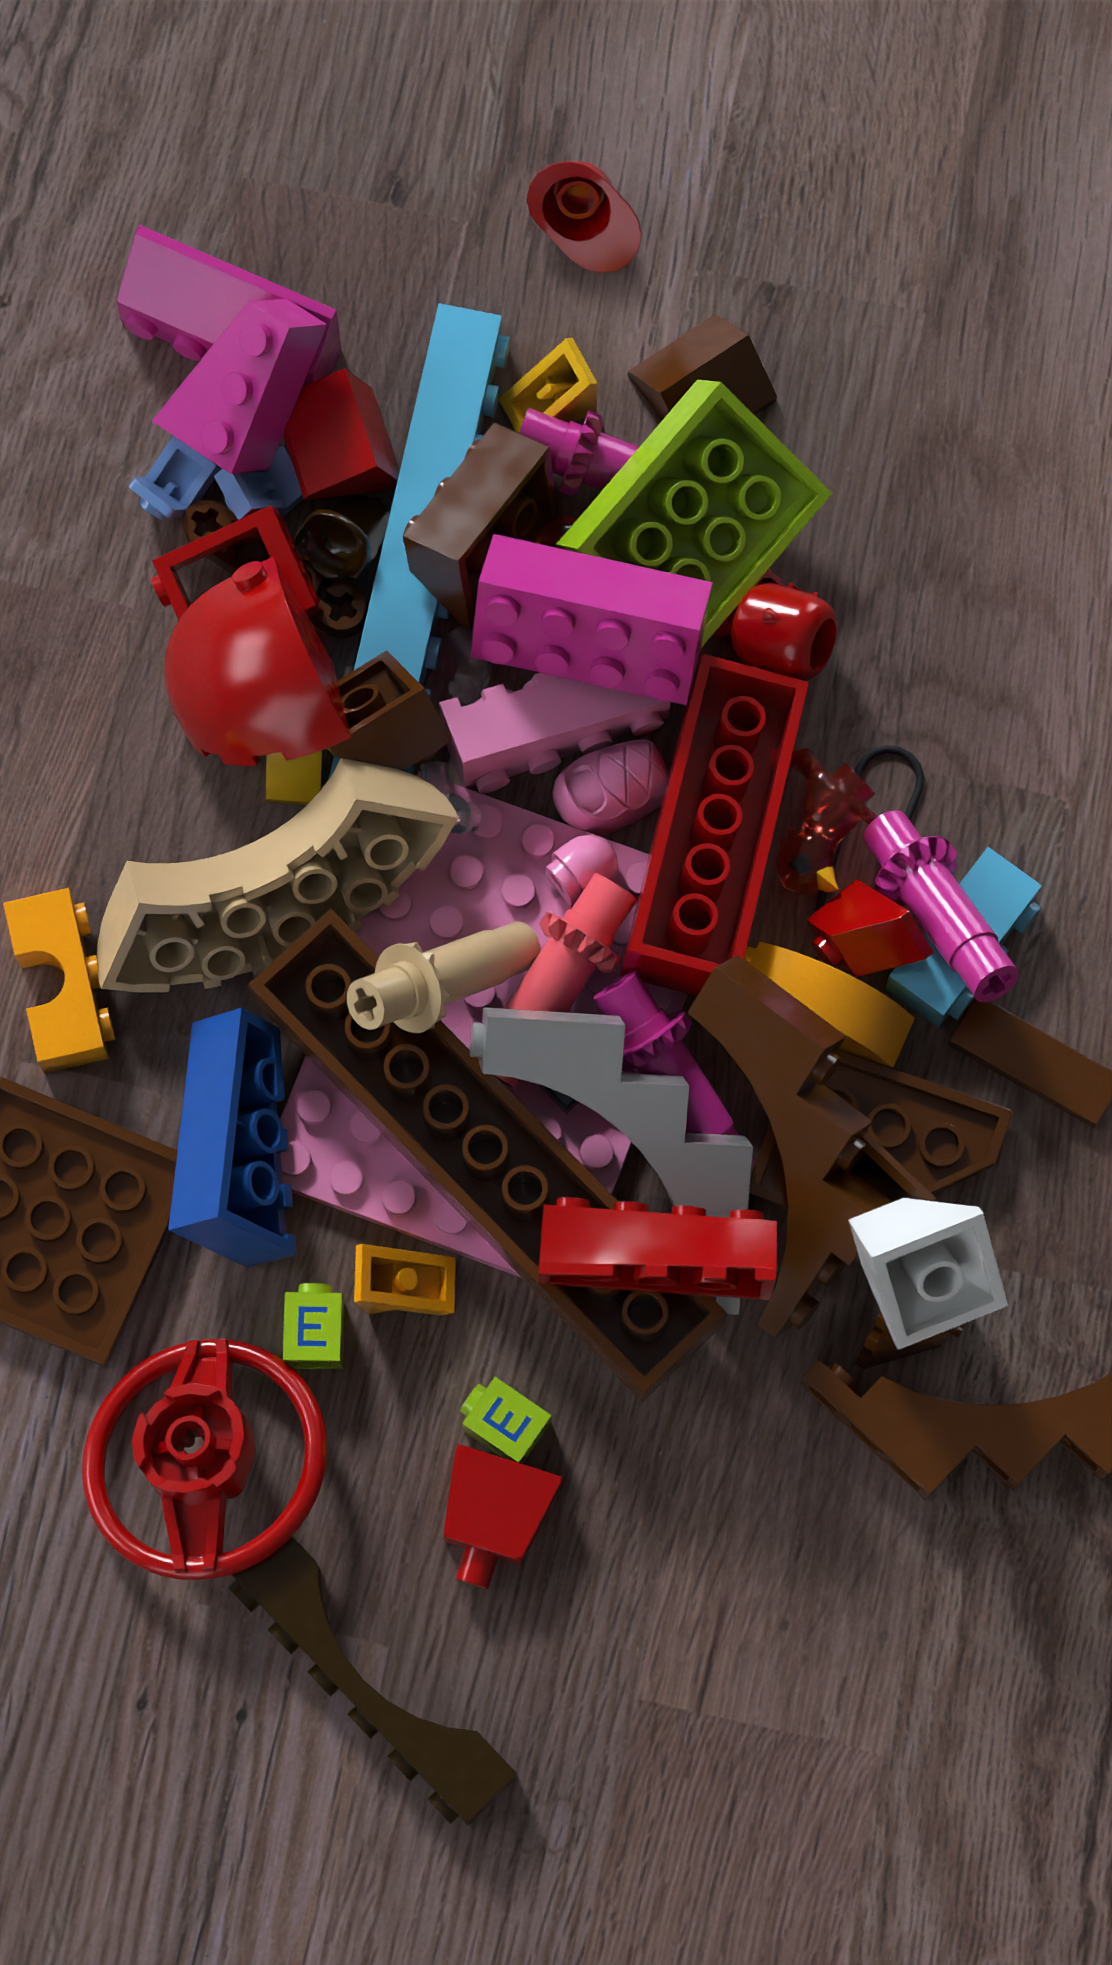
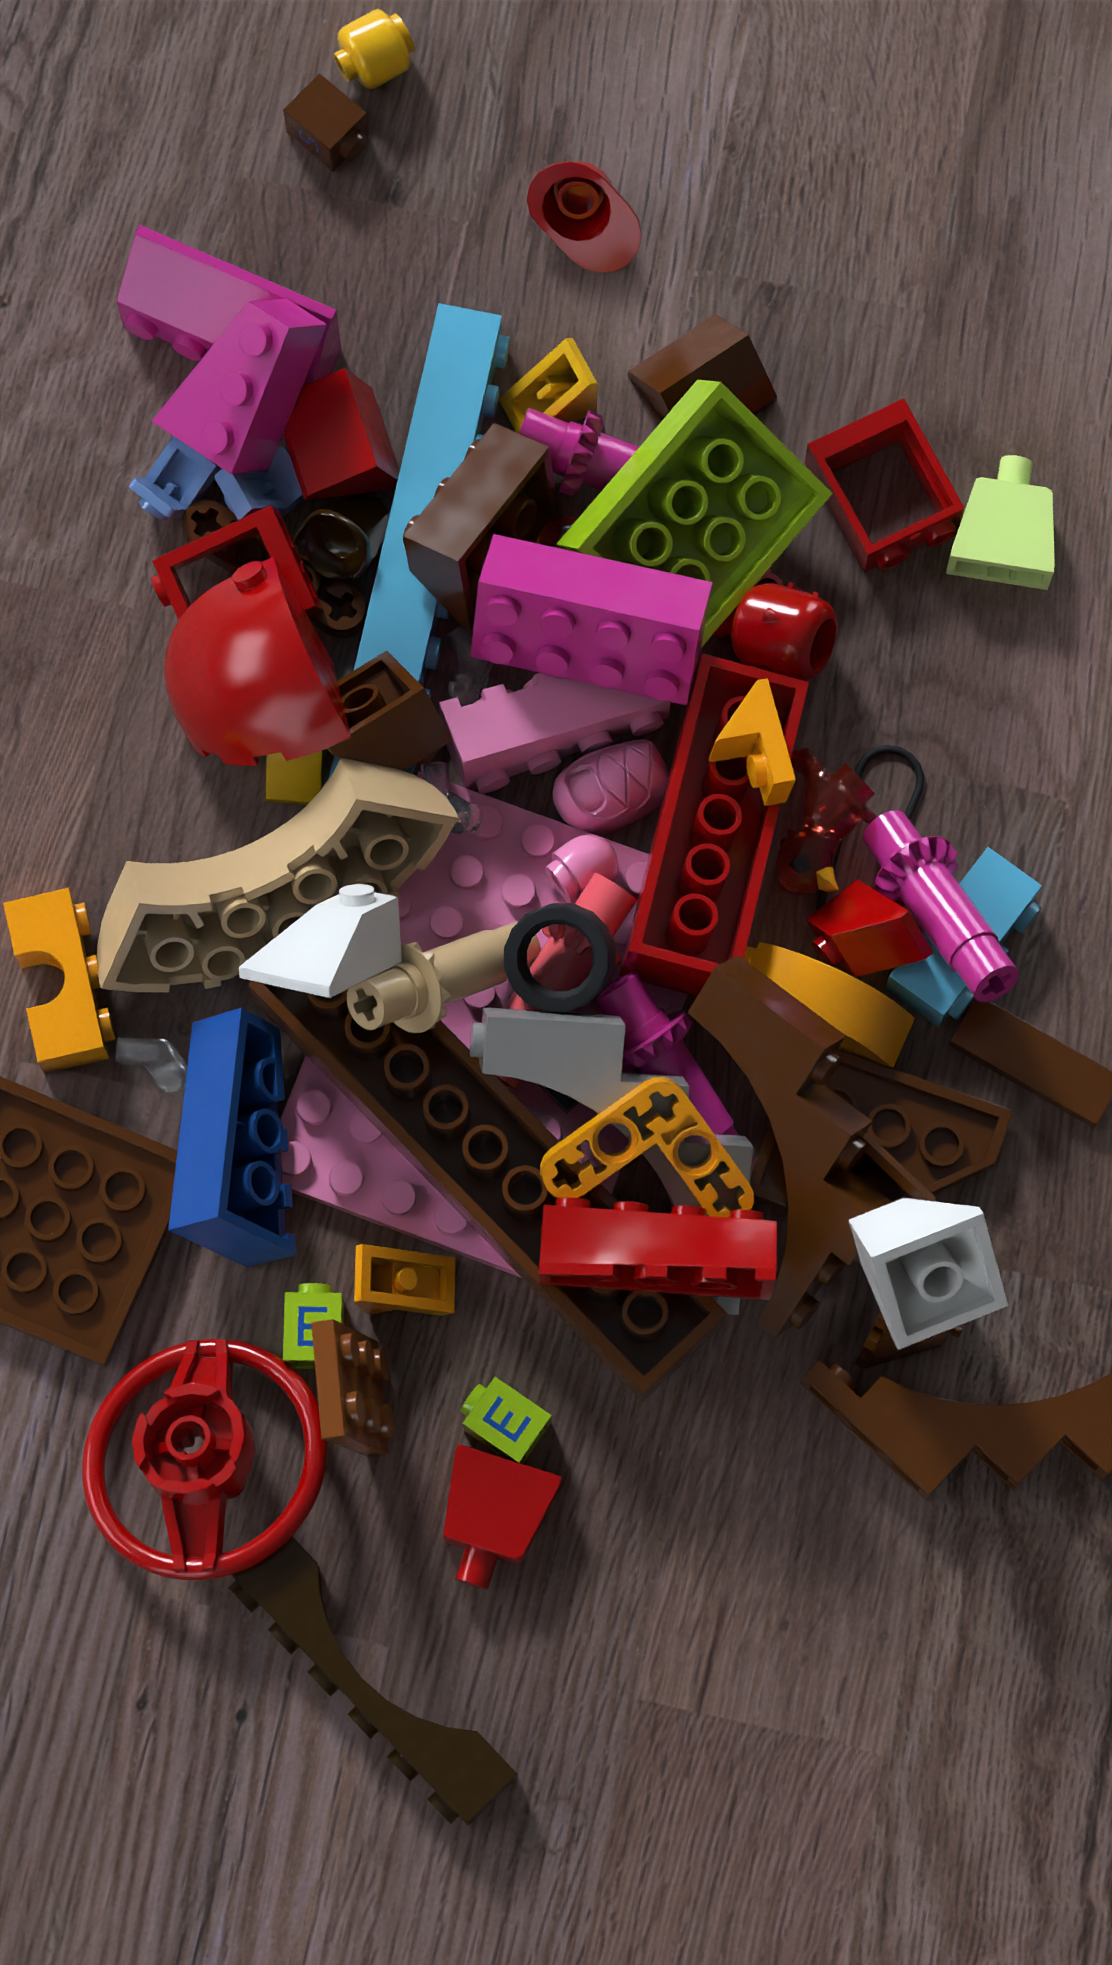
(158, 1057): none -> clear arm
(327, 123): none -> reddish brown brick
(332, 944): none -> white slope
(351, 1388): none -> dark orange plate
(374, 49): none -> yellow head
(529, 988): none -> black tyre
(668, 1135): none -> light orange beam
(758, 734): none -> light orange slope
(864, 438): none -> red window
(1006, 529): none -> yellowish green torso

